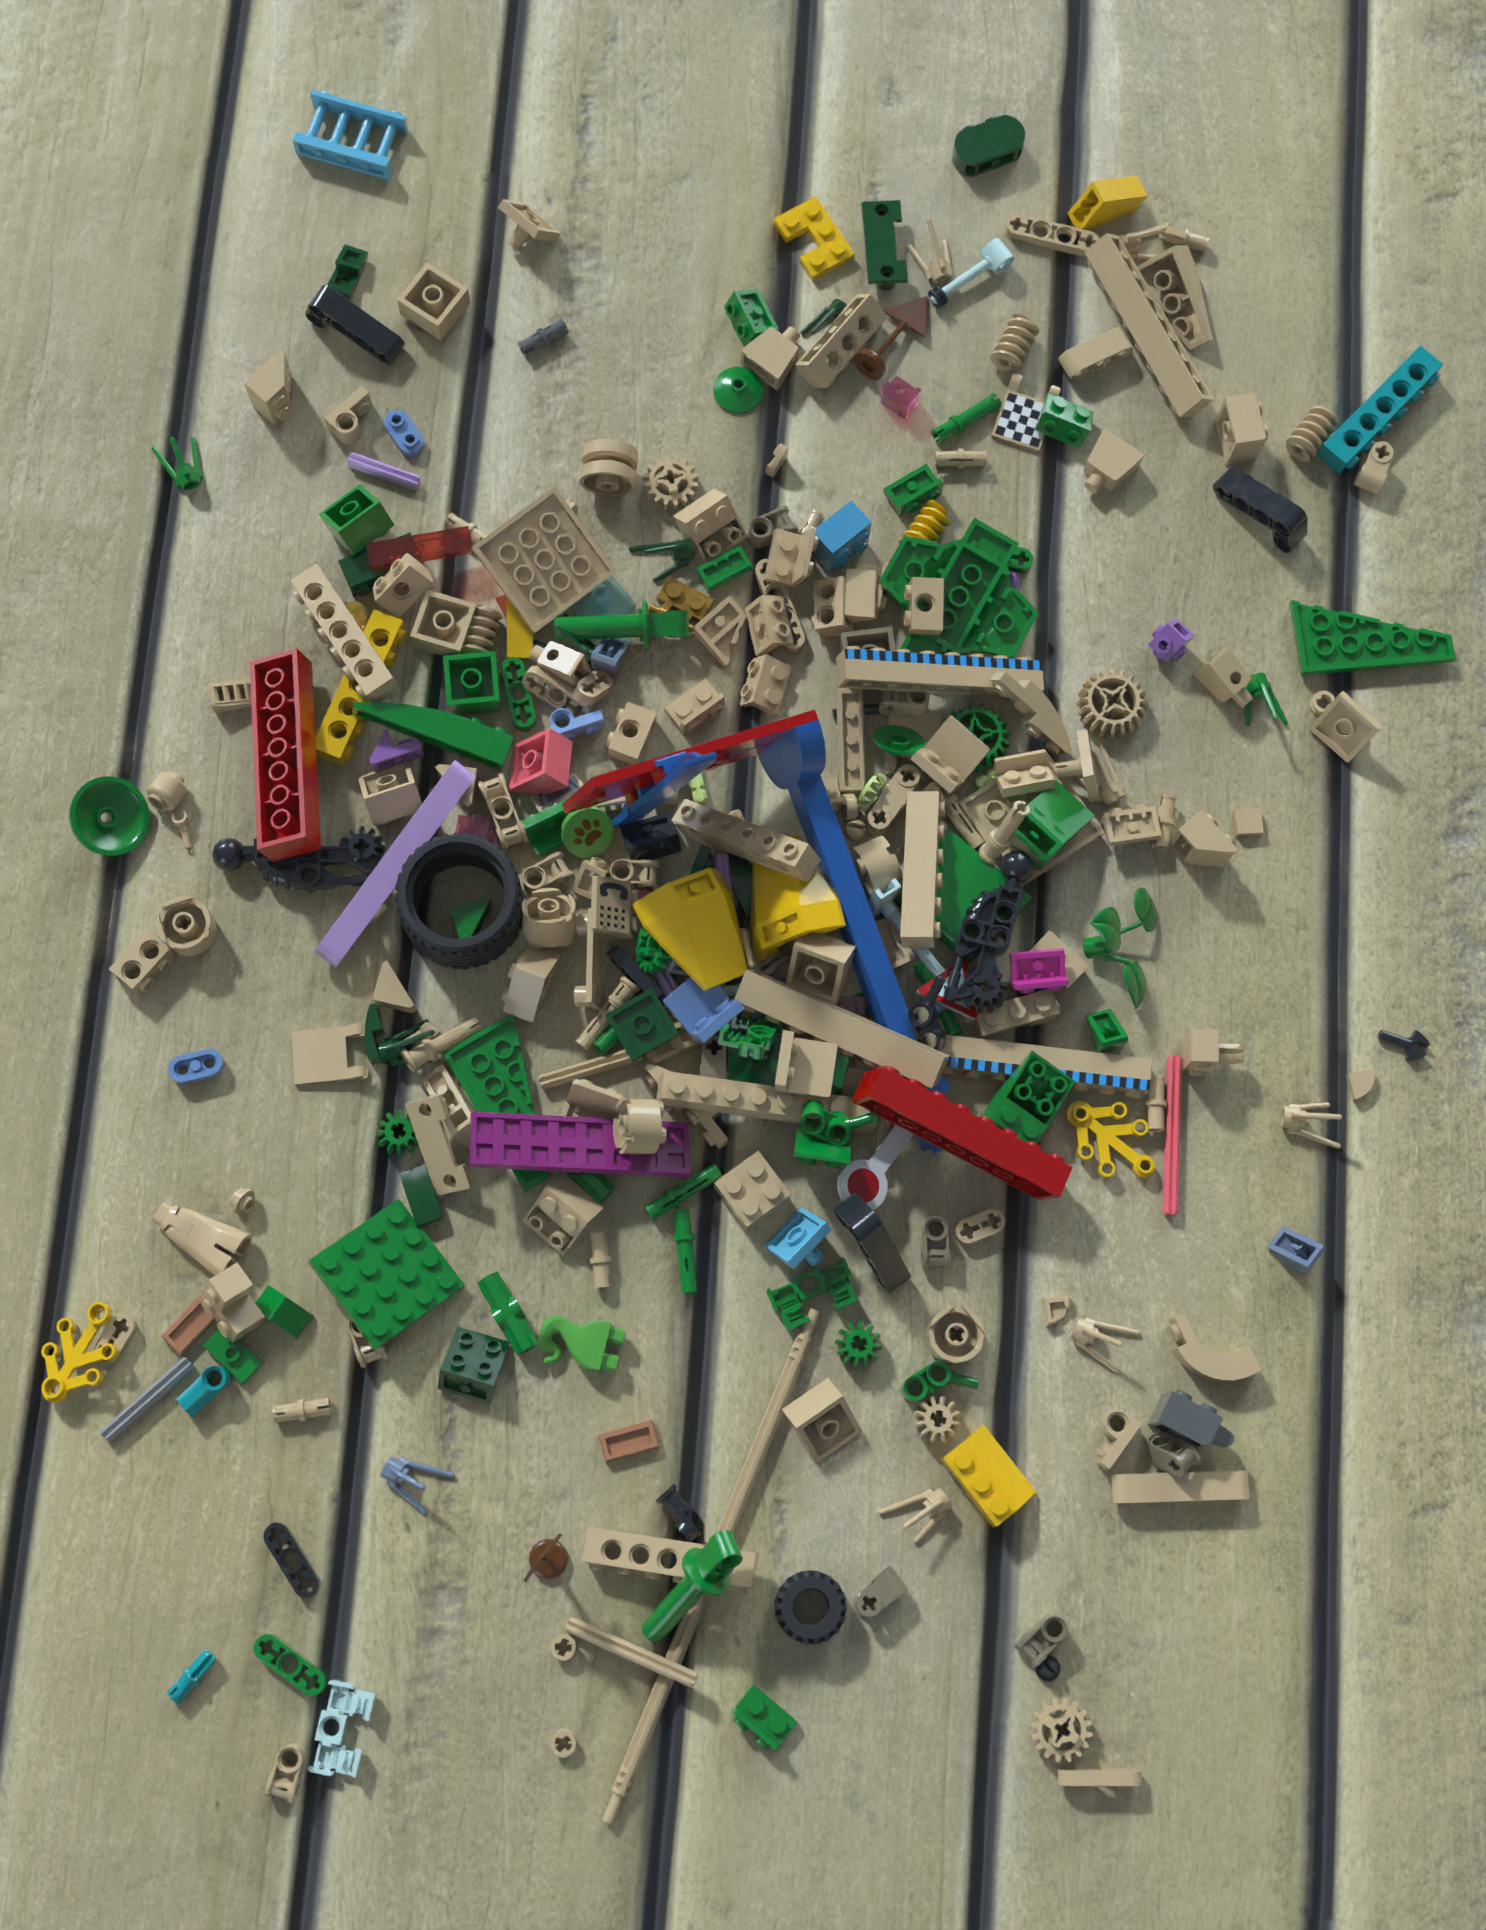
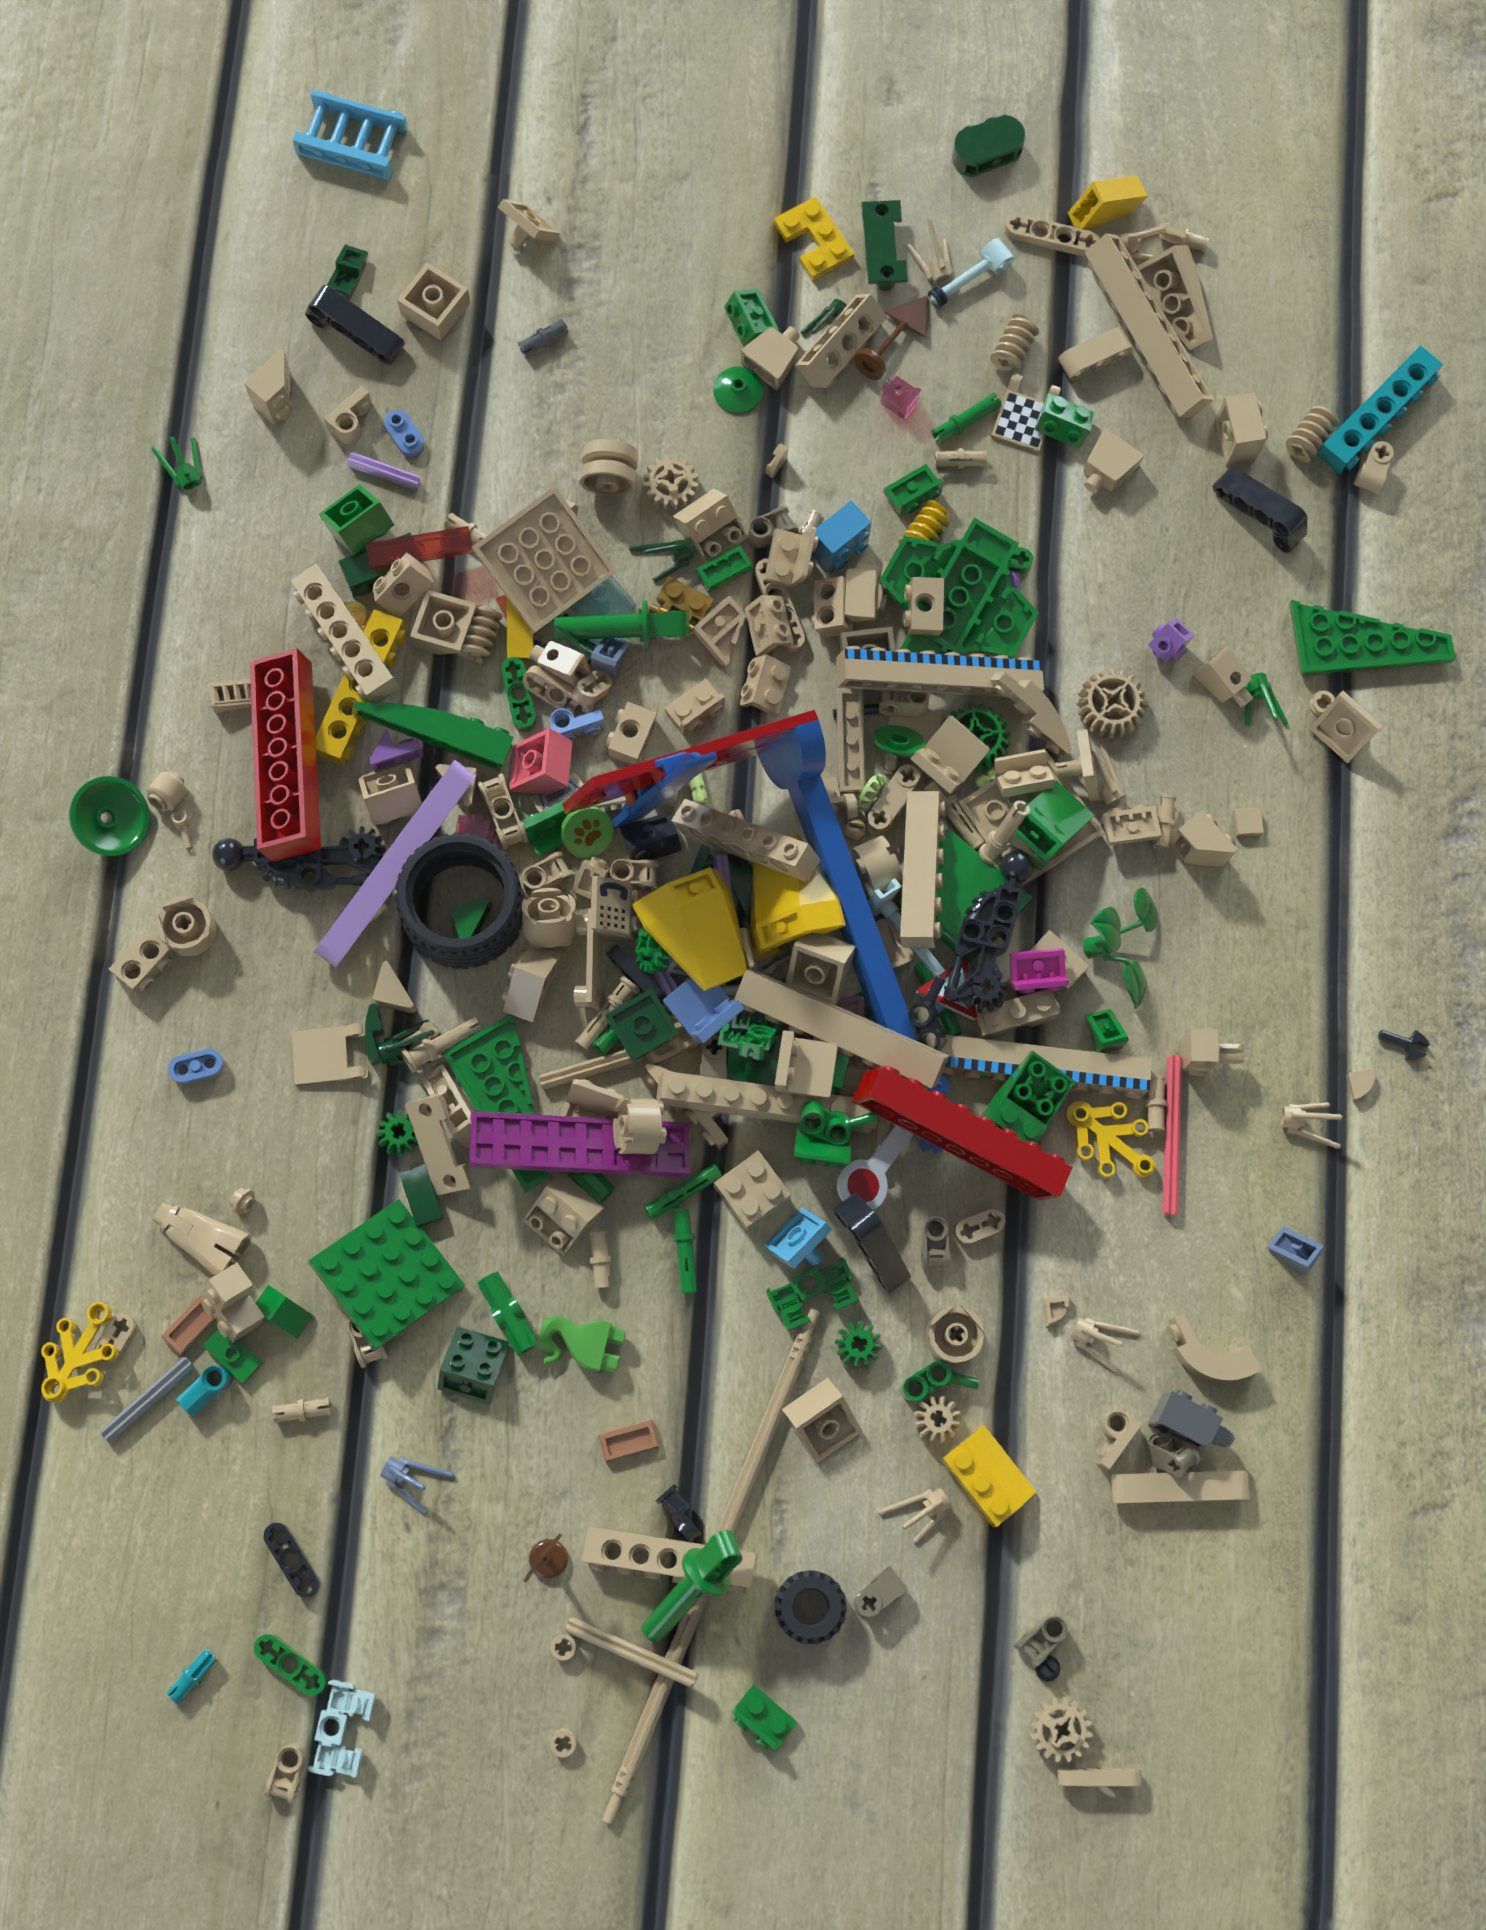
(472, 683): green brick -> none

